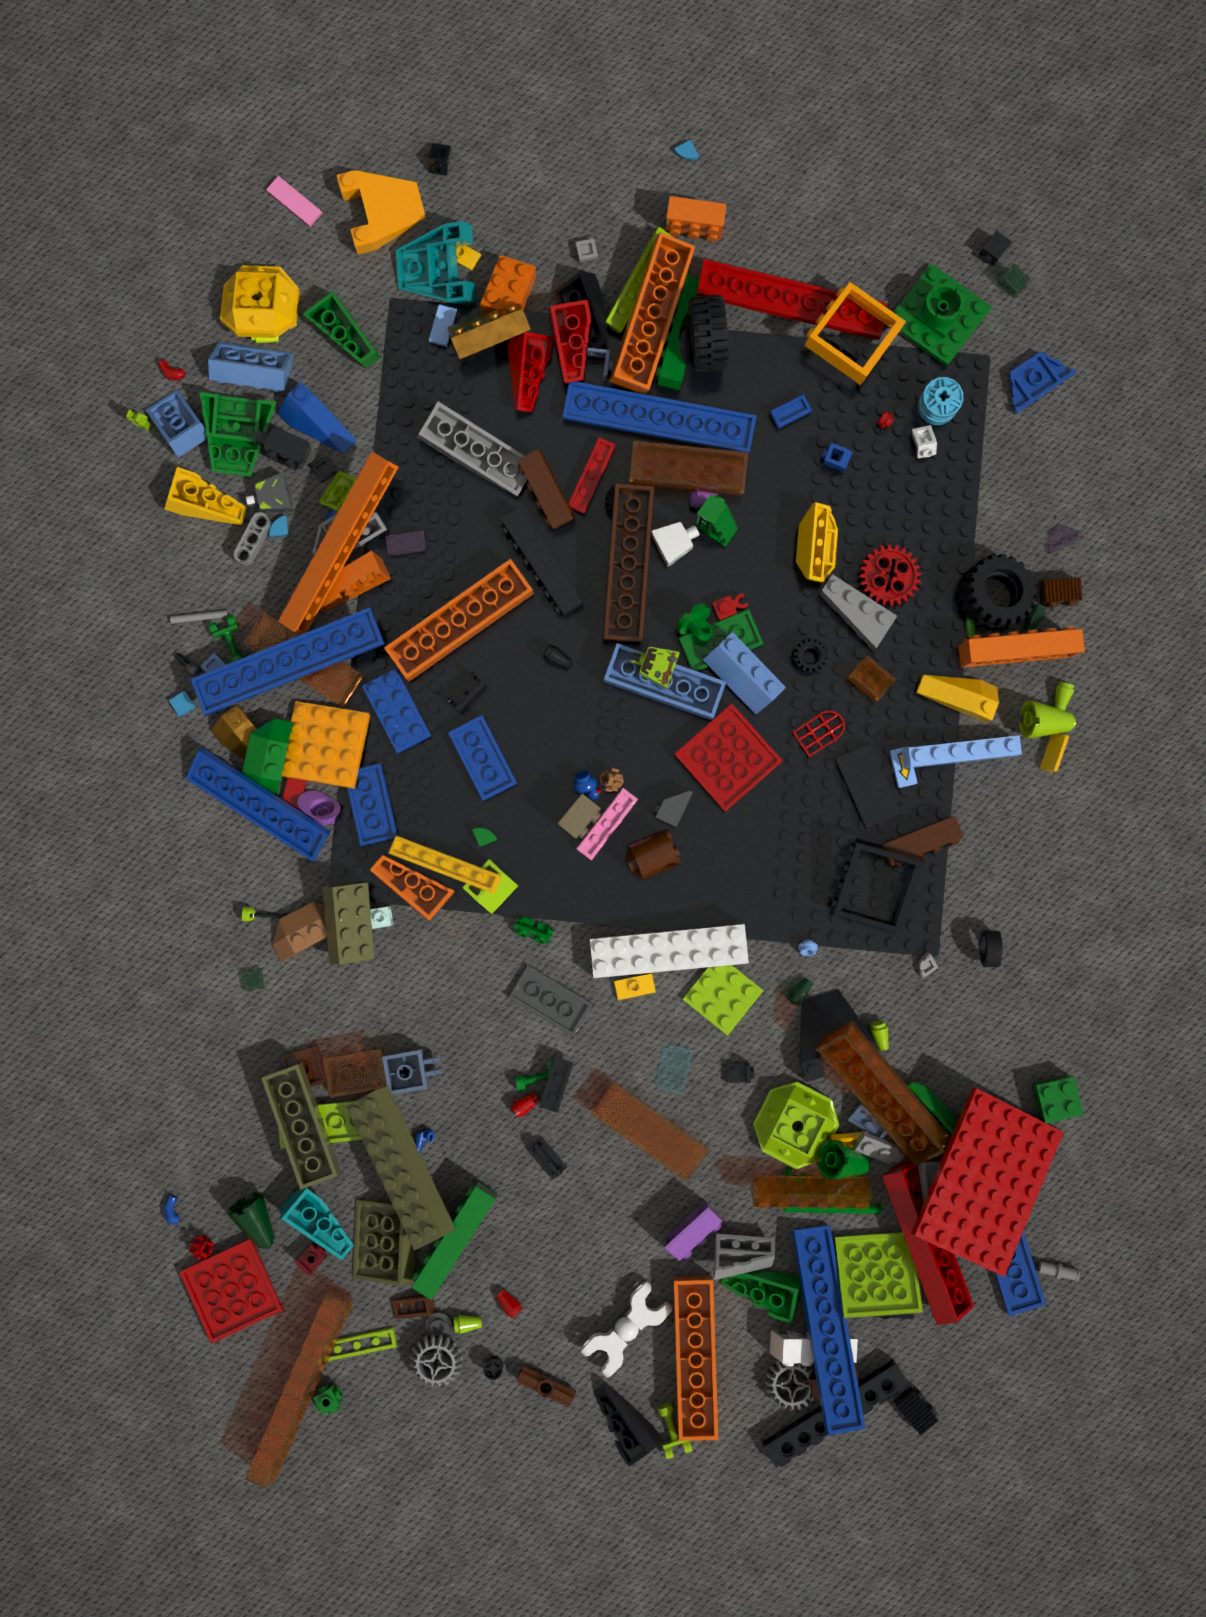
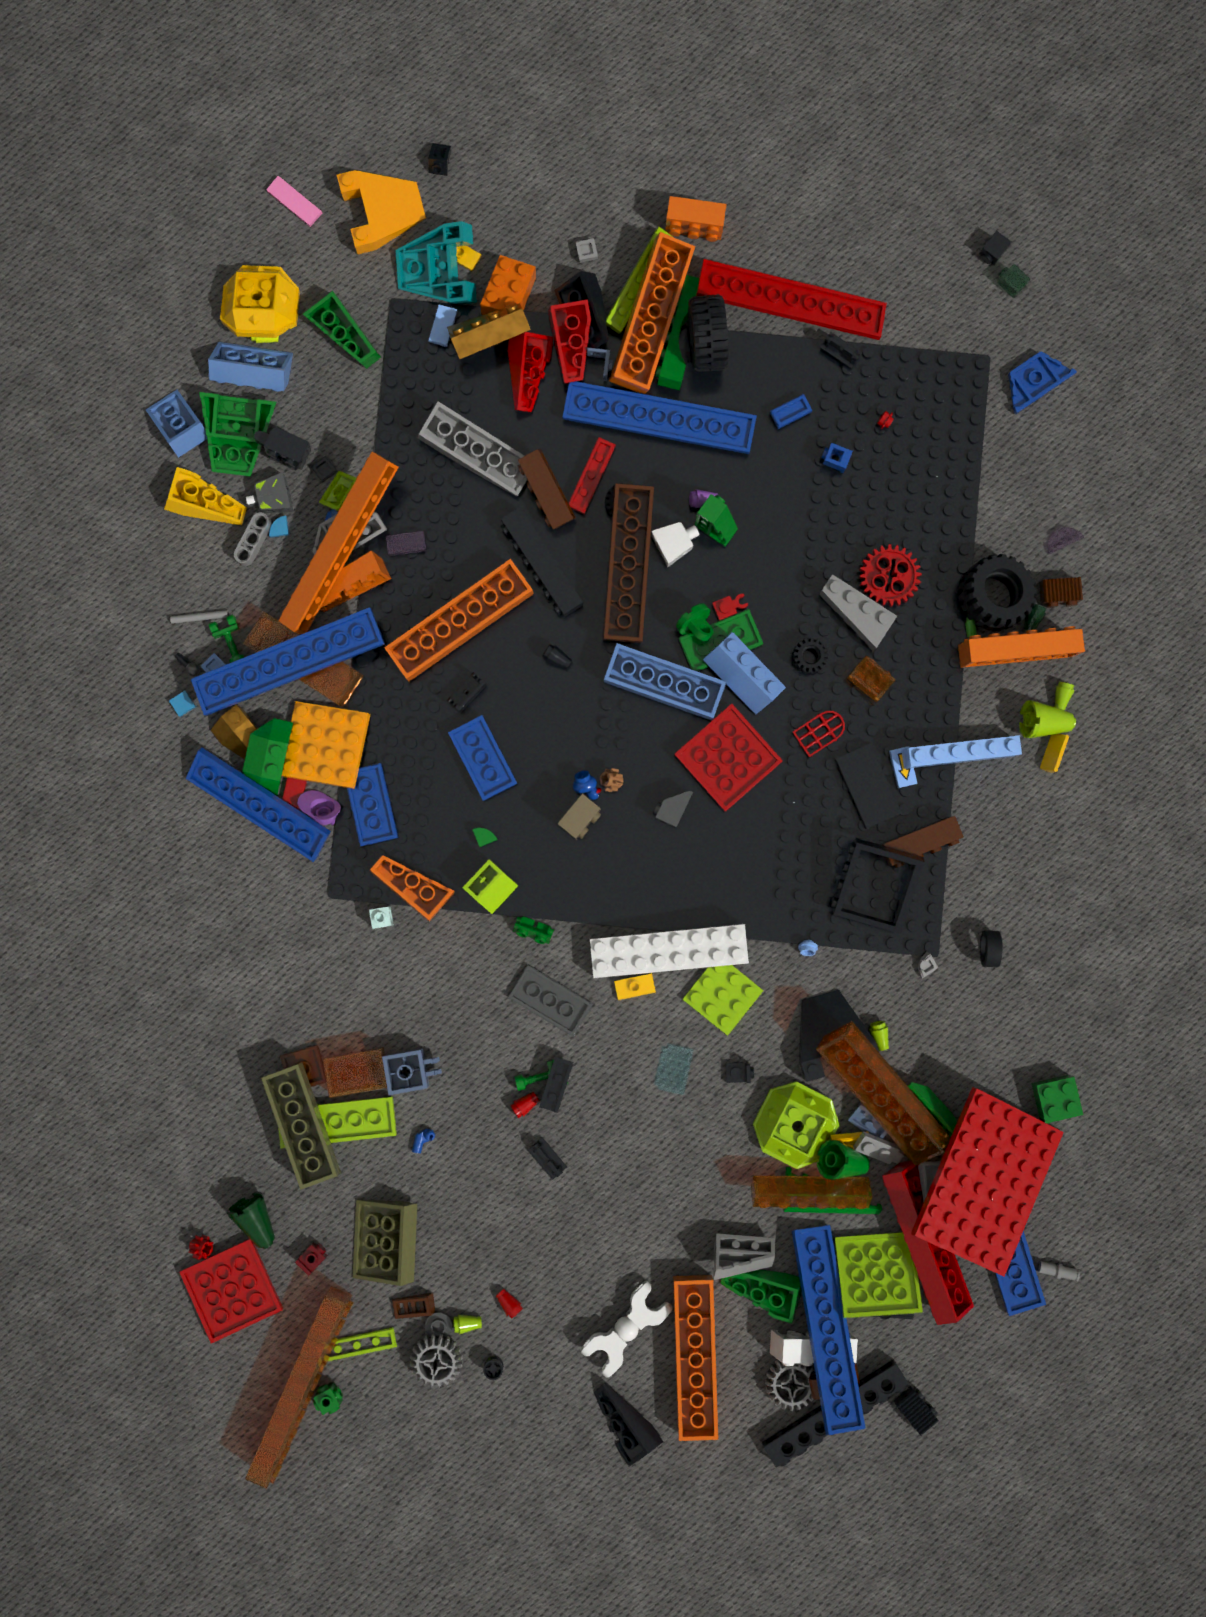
(138, 419): lime plate -> none
(168, 1211): blue arm -> none
(171, 373): red arm -> none
(250, 914): hinge -> none
(253, 980): clear green tile -> none
(300, 930): medium nougat wedge -> none
(308, 415): blue wedge -> none
(314, 1219): teal wedge -> none
(348, 922): olive brick -> none
(396, 711): blue plate -> none
(401, 1167): olive brick -> none
(445, 864): yellow tile -> none
(449, 1247): green brick -> none
(557, 1392): reddish brown piece -> none
(607, 824): bright pink tile -> none
(650, 1131): clear orange brick -> none
(652, 854): reddish brown cylinder -> none
(656, 665): torso -> none
(666, 1410): lime bar -> none
(687, 151): dark azure tile -> none
(688, 468): clear orange brick -> none
(692, 1231): medium lavender slope -> none
(798, 993): clear green cone -> none
(817, 543): yellow wedge -> none
(837, 358): light orange window -> none
(925, 441): white bracket -> none
(930, 404): medium azure wheel -> none
(940, 314): green piece -> none
(964, 695): yellow wedge -> none

